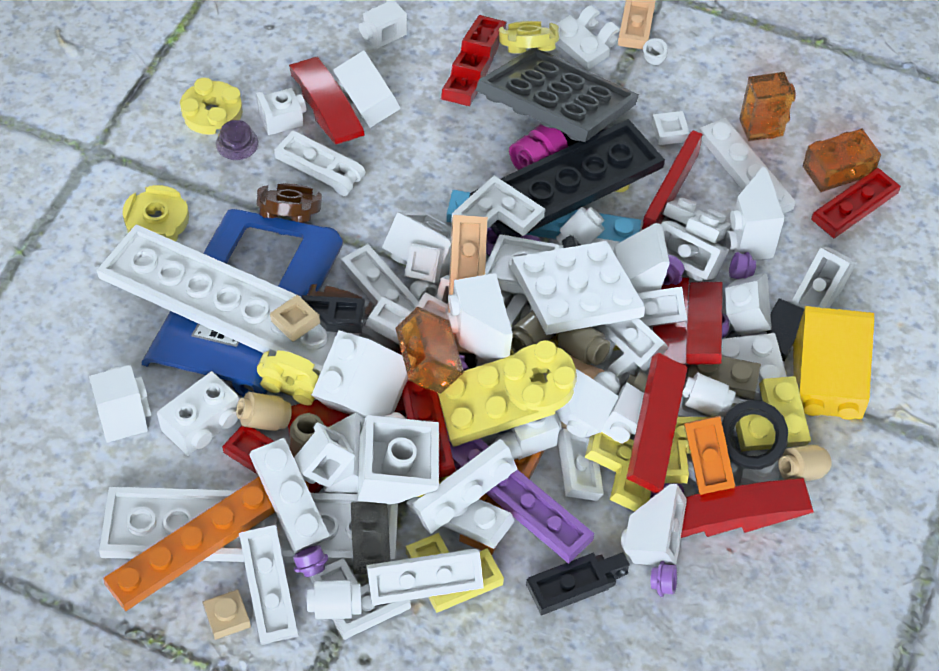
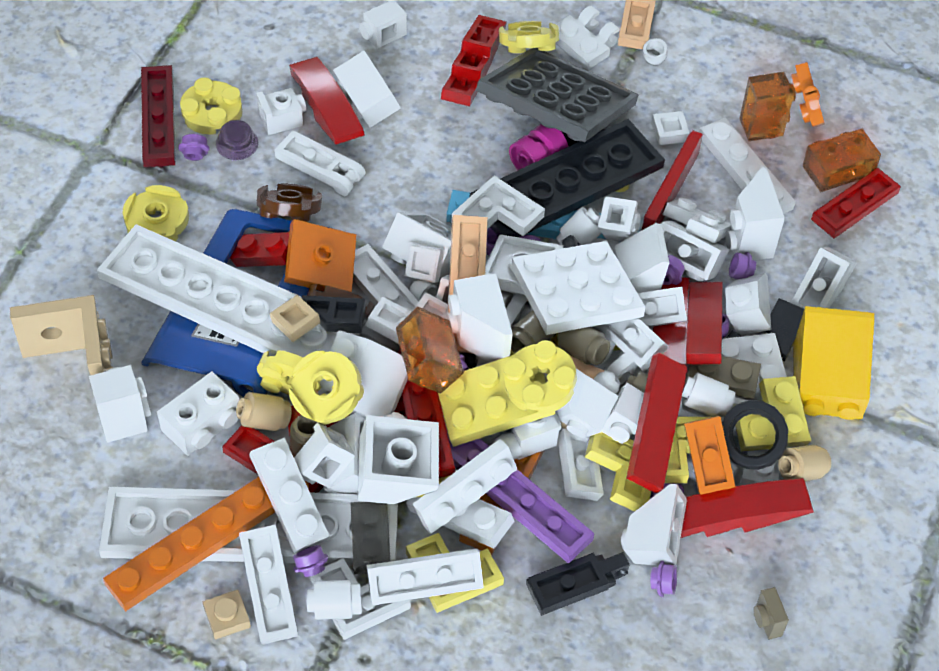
(75, 325): none -> tan bracket
(158, 116): none -> dark red plate
(194, 146): none -> medium lavender plate
(261, 250): none -> red plate
(320, 256): none -> orange plate
(345, 392): none -> light yellow plate
(619, 219): none -> white brick
(770, 613): none -> dark tan plate
(803, 83): none -> orange plate

